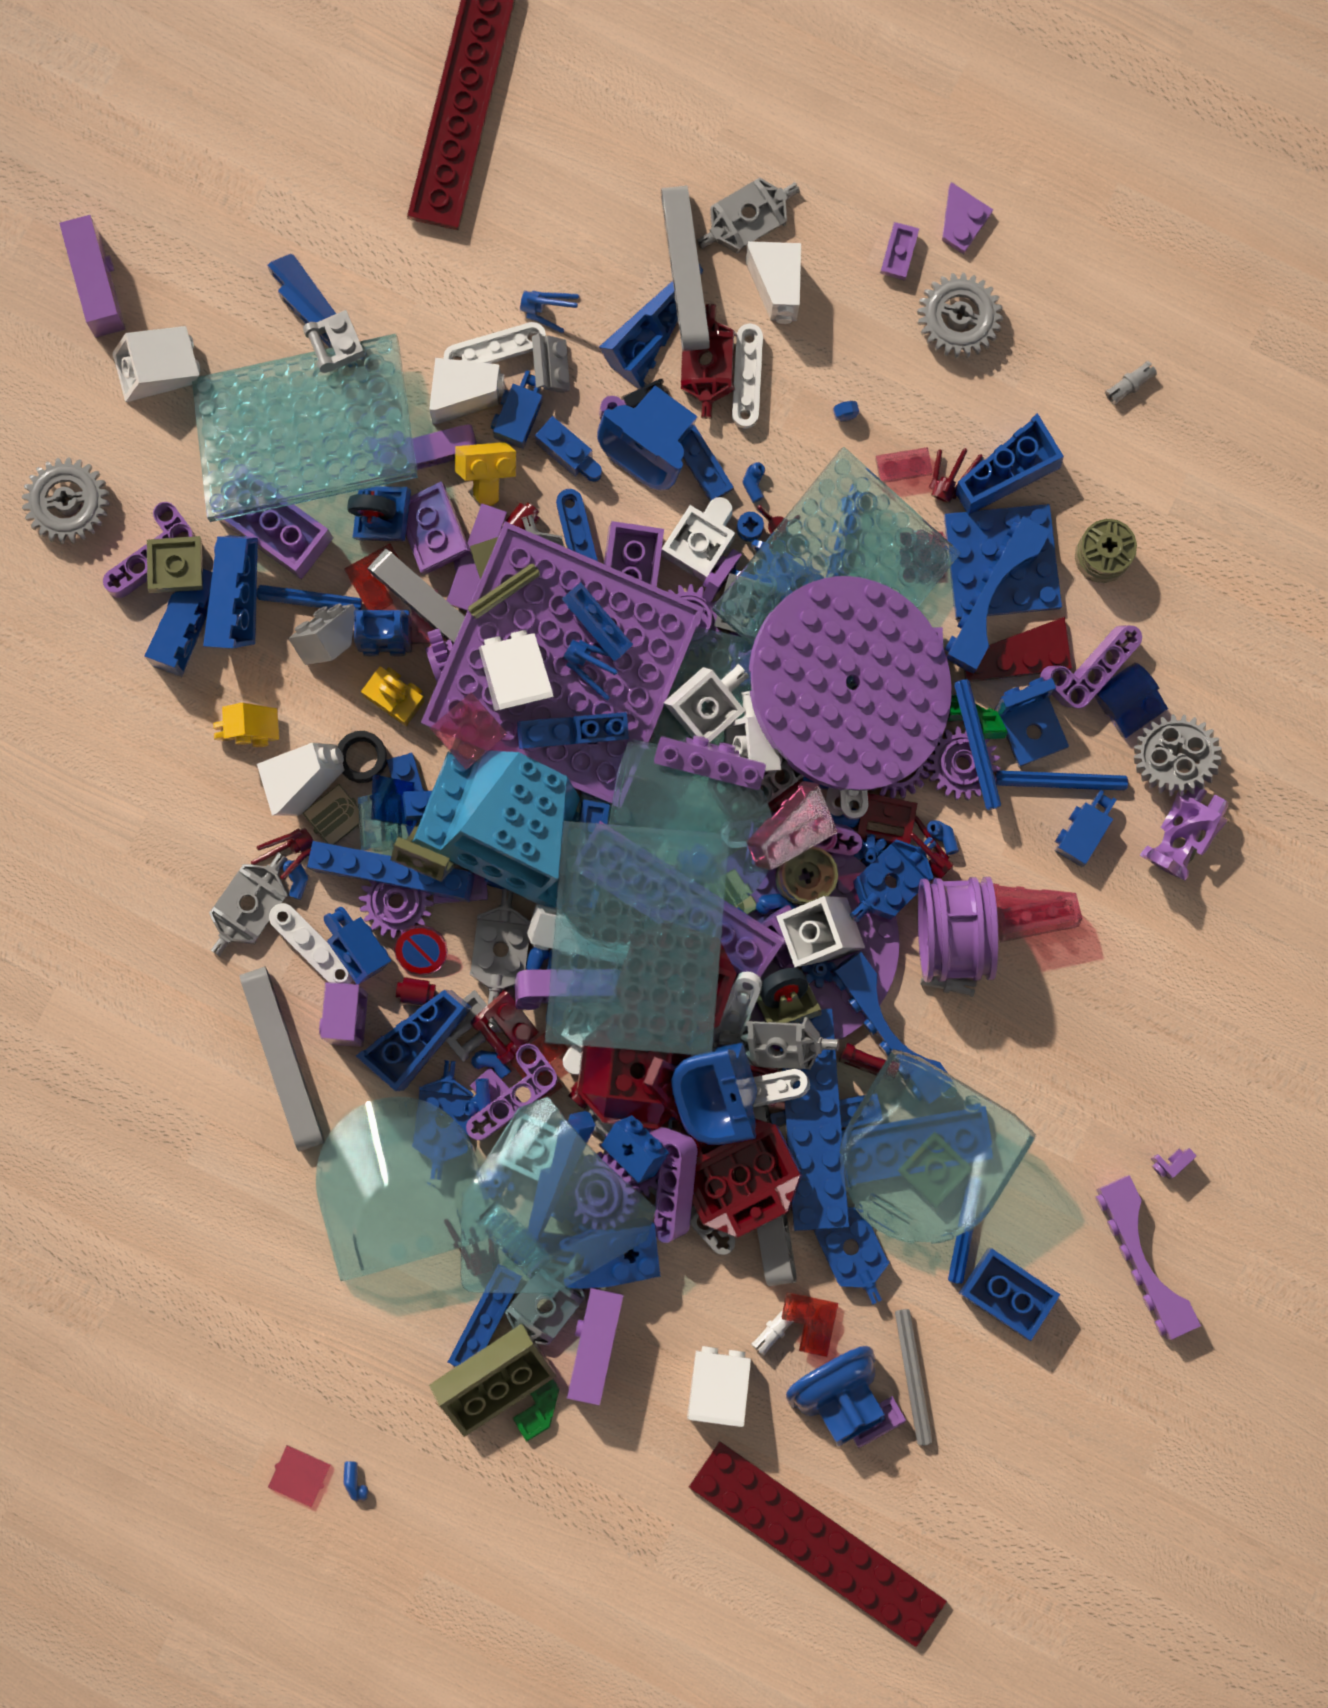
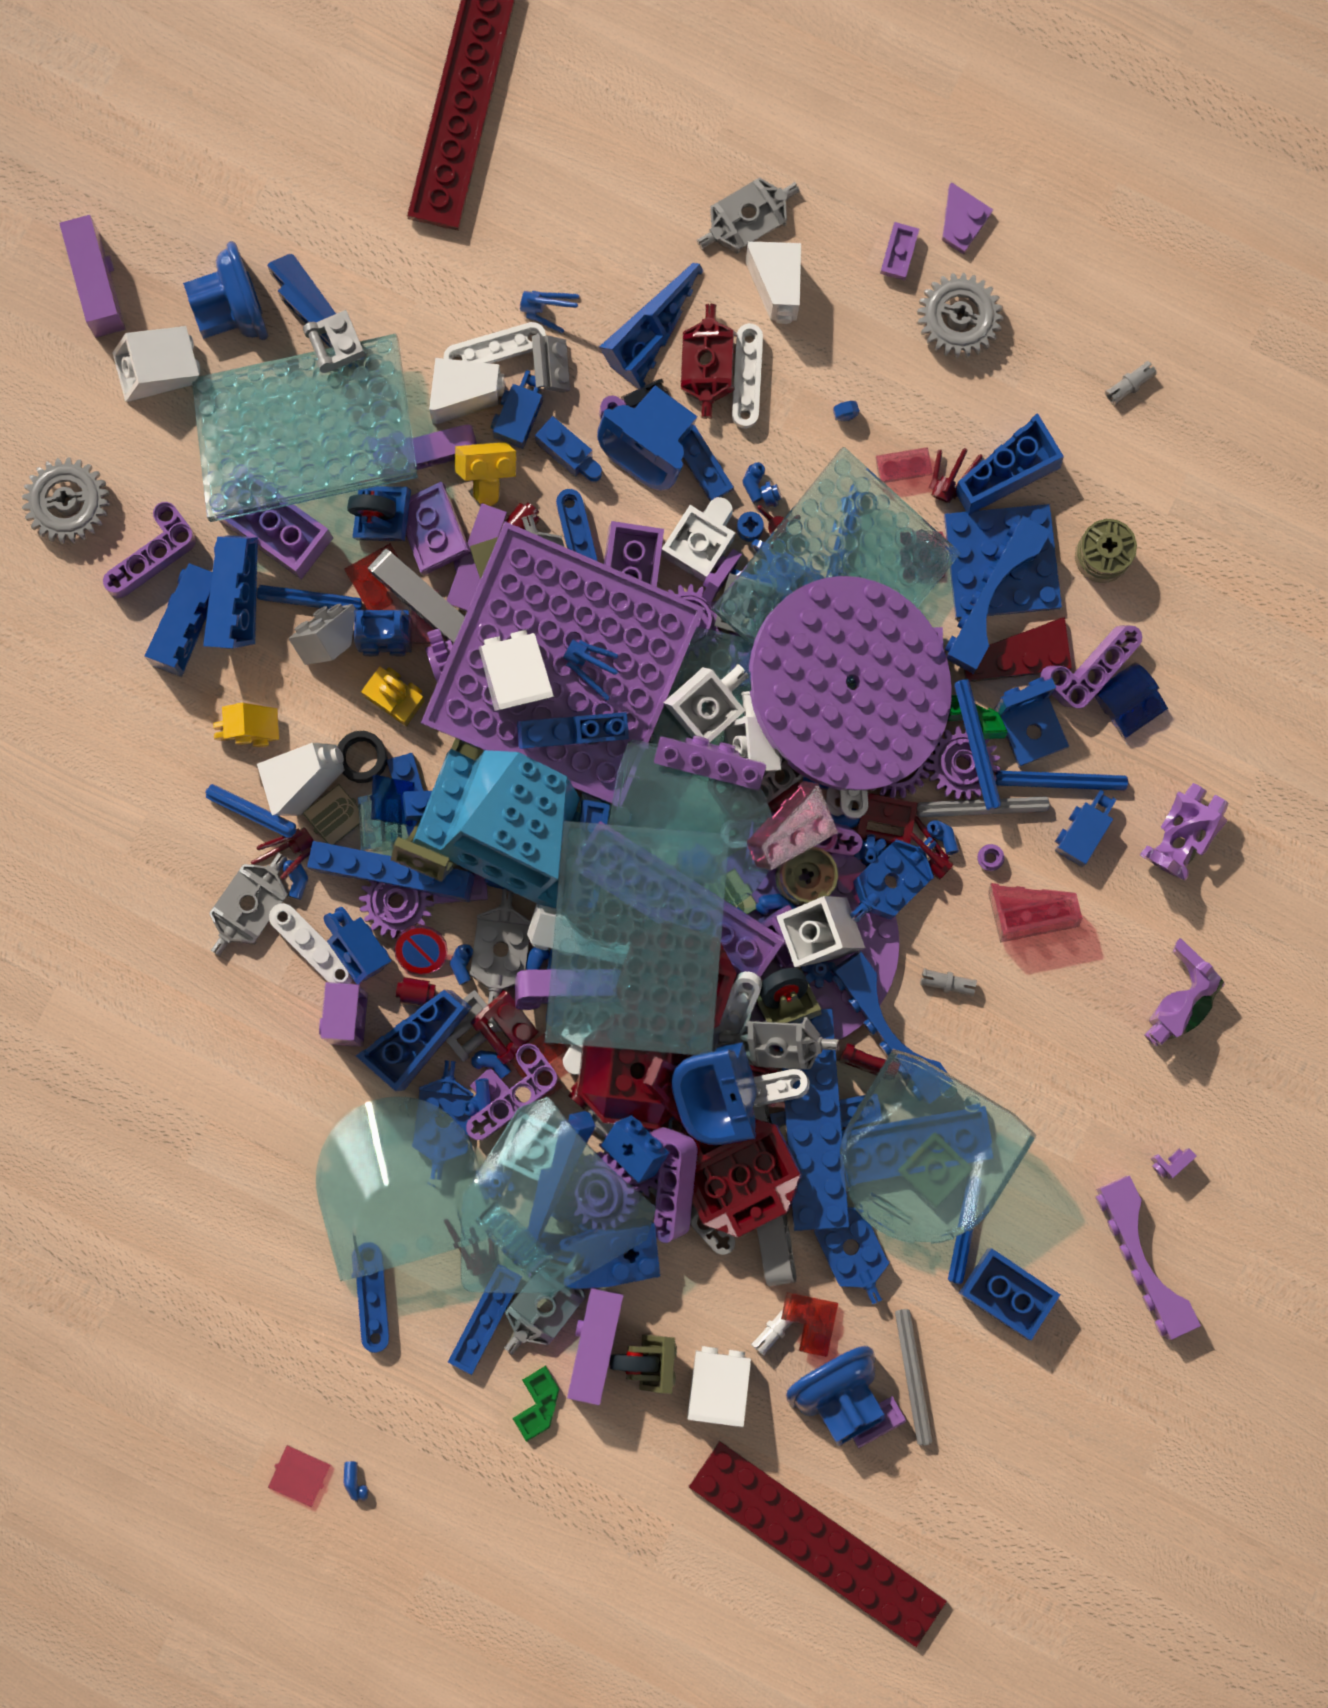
(174, 564): olive plate -> none
(226, 298): none -> blue piece
(250, 811): none -> blue axle
(282, 1059): light grey beam -> none
(373, 1310): none -> blue plate
(459, 962): none -> blue arm
(468, 730): clear pink plate -> none
(492, 1380): olive brick -> none
(503, 591): olive axle -> none
(597, 621): blue plate -> none
(649, 1363): none -> olive plate
(685, 268): light grey beam -> none
(771, 494): none -> blue plate
(957, 929): medium lavender wheel -> none
(978, 807): none -> light grey axle
(996, 851): none -> medium lavender plate
(1177, 755): light grey gear -> none
(1186, 1008): none -> medium lavender hips

